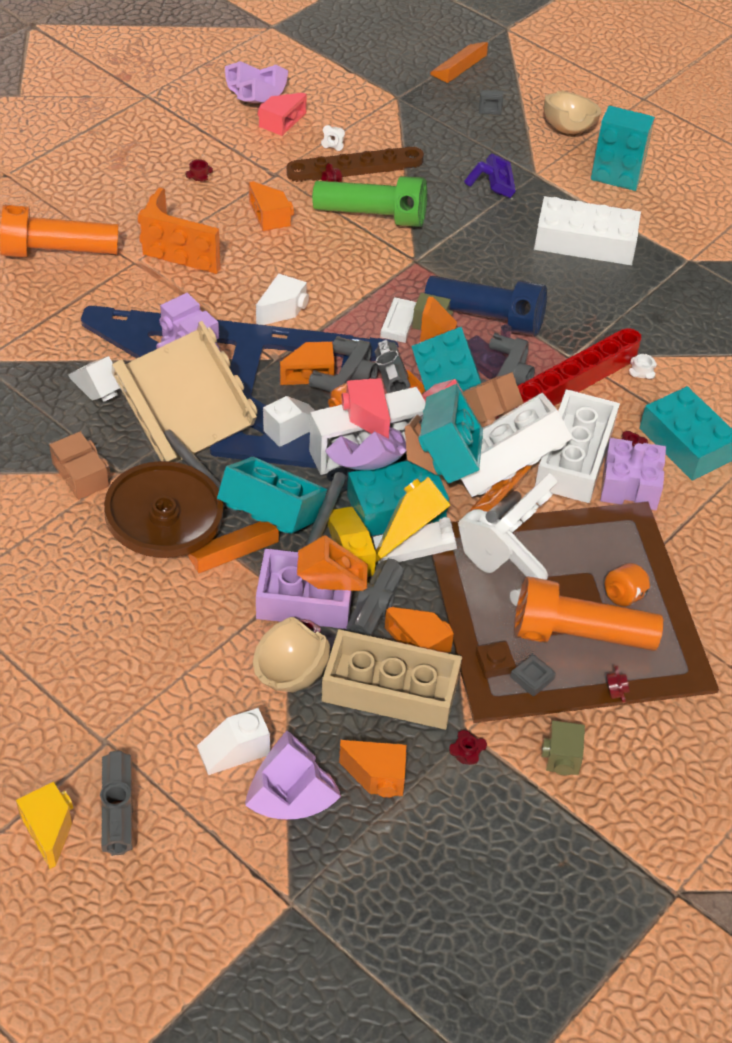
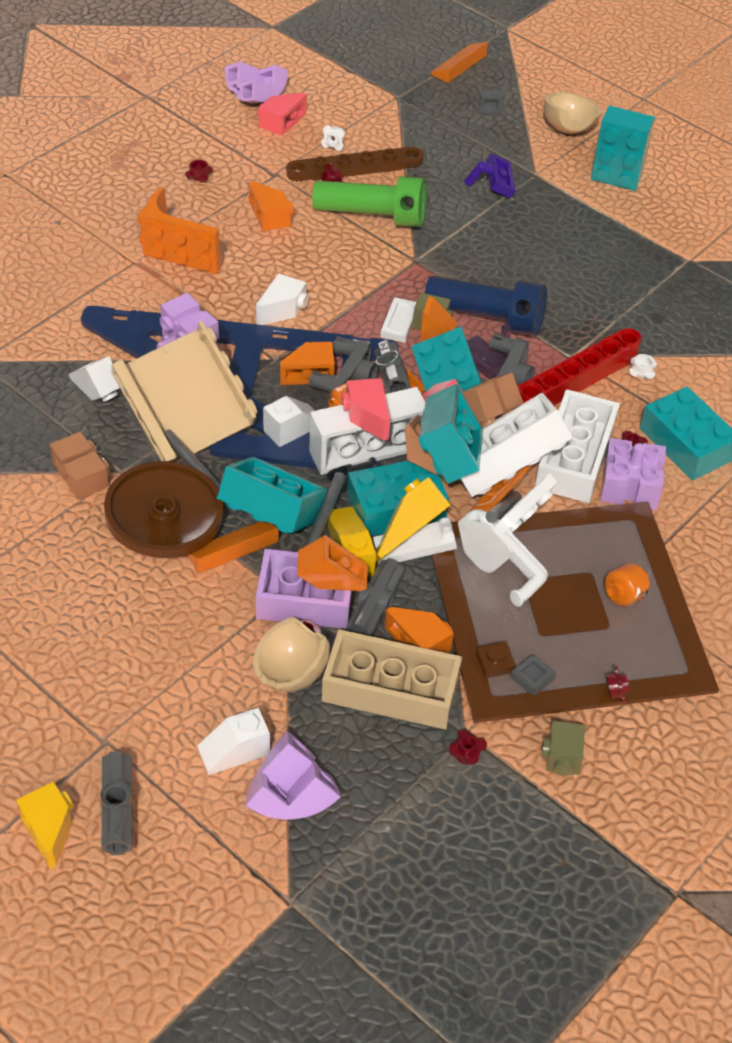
(23, 232): orange piece -> none
(371, 454): lavender brick -> none
(375, 766): orange slope -> none
(544, 611): orange piece -> none
(587, 230): white brick -> none

